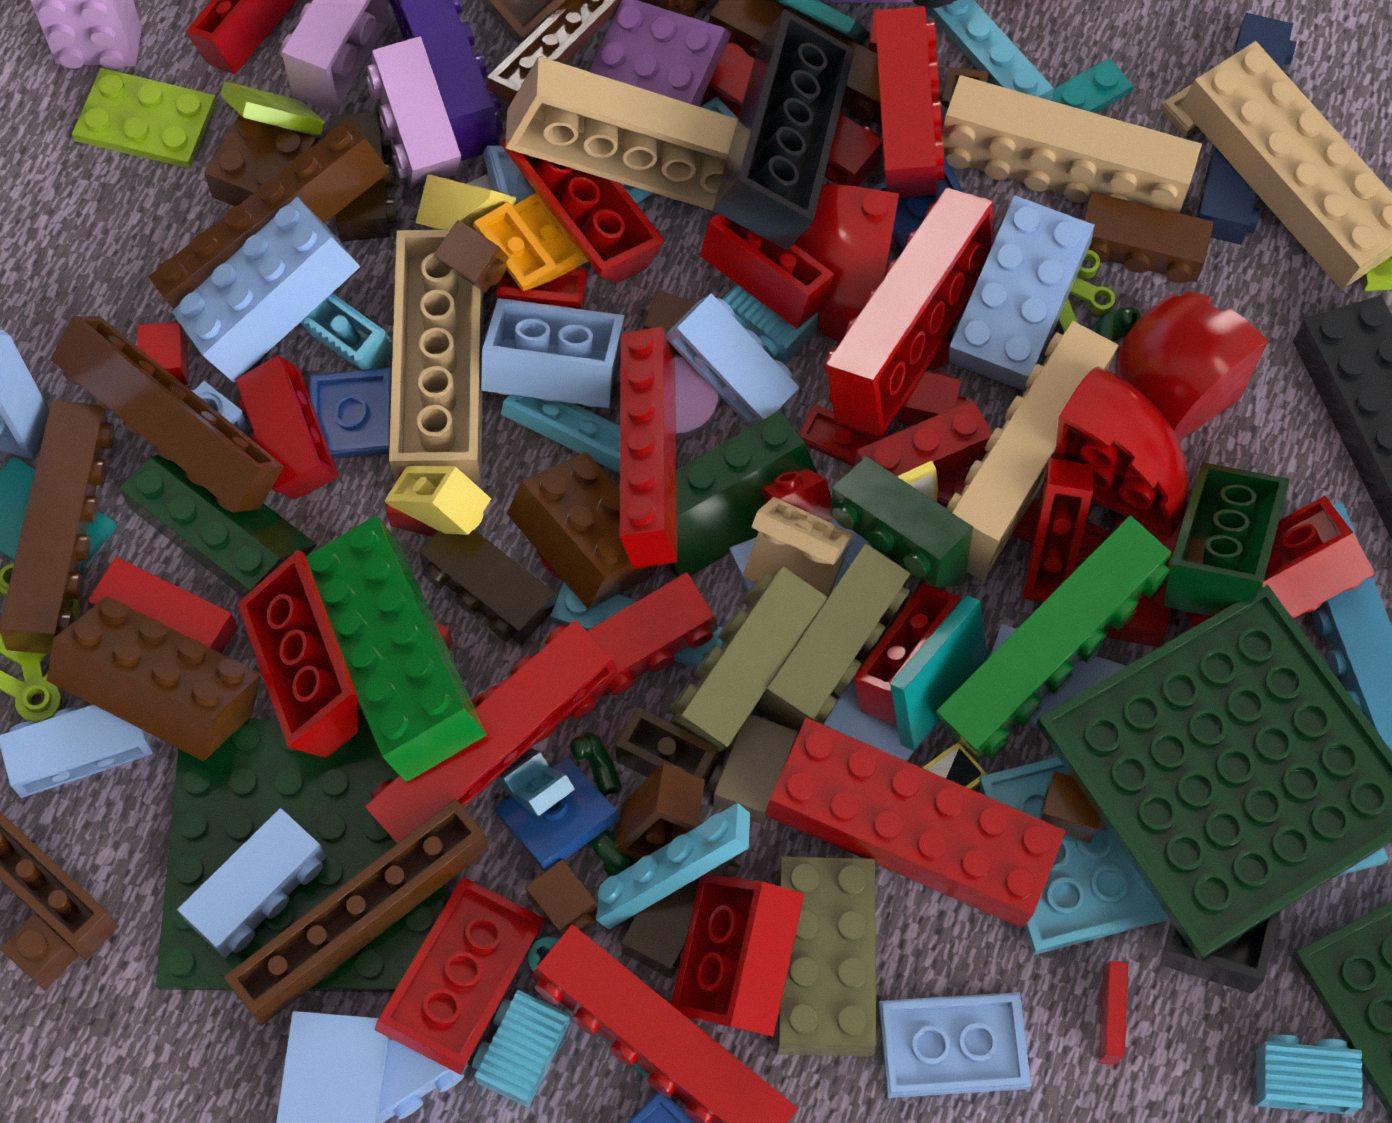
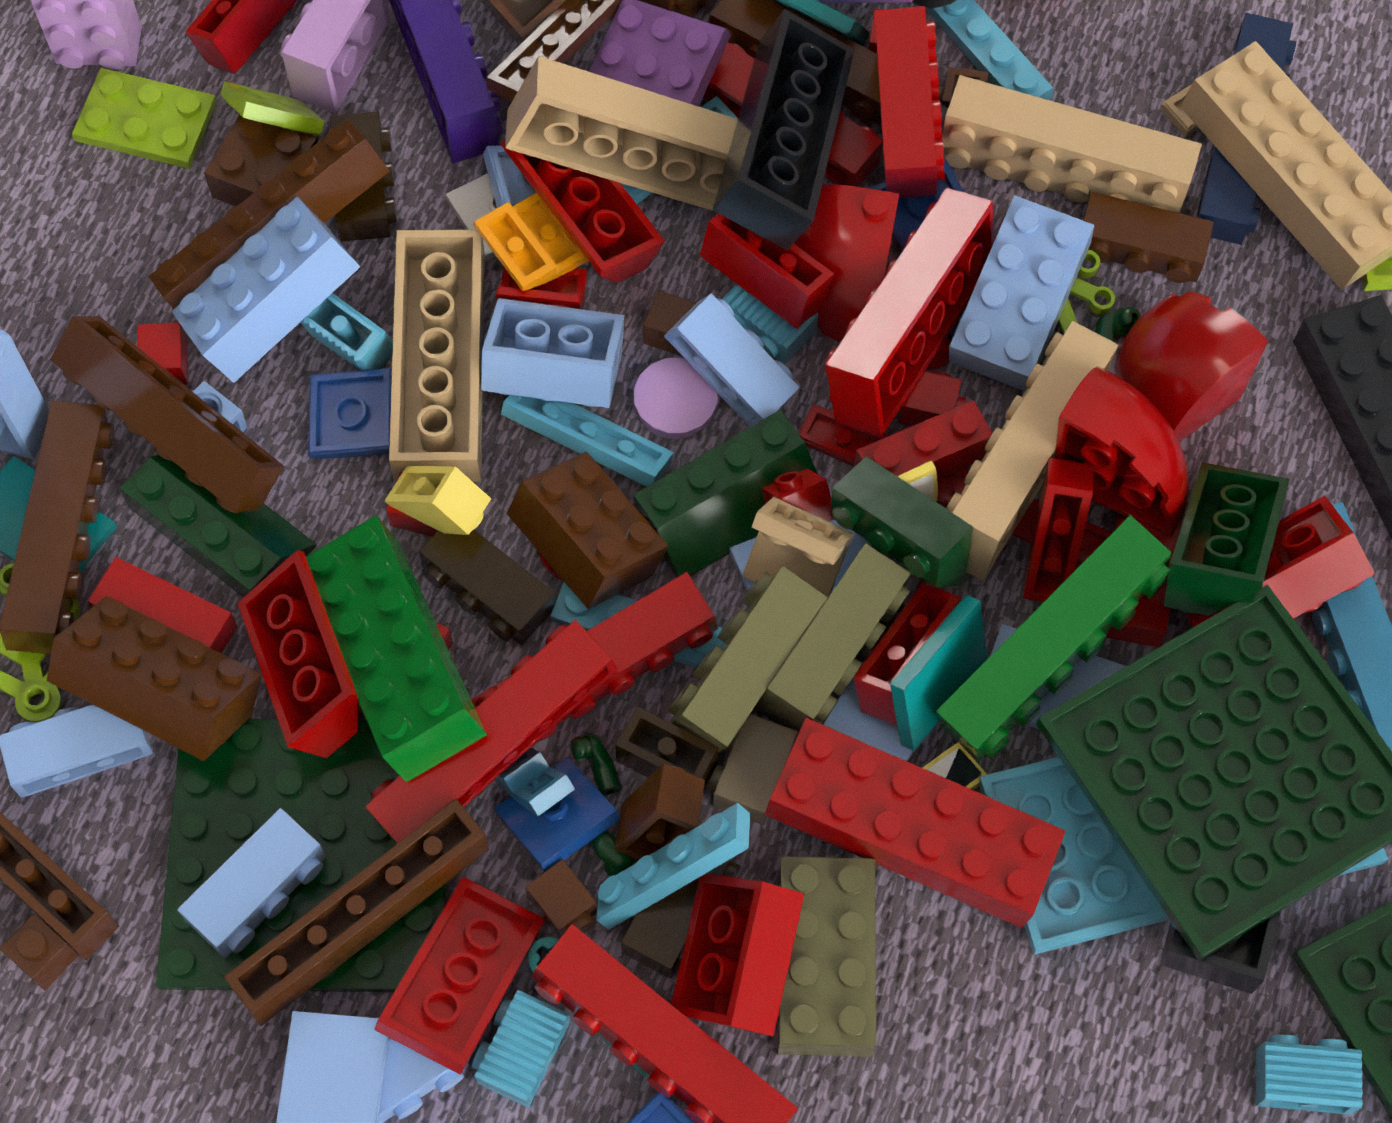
(287, 426): red brick -> none
(412, 112): lavender brick -> none
(449, 200): light yellow slope -> none
(472, 256): reddish brown brick -> none
(648, 449): red brick -> none
(954, 1045): light blue tile -> none
(1070, 809): reddish brown brick -> none
(1094, 88): teal plate -> none
(1113, 1013): red tile -> none

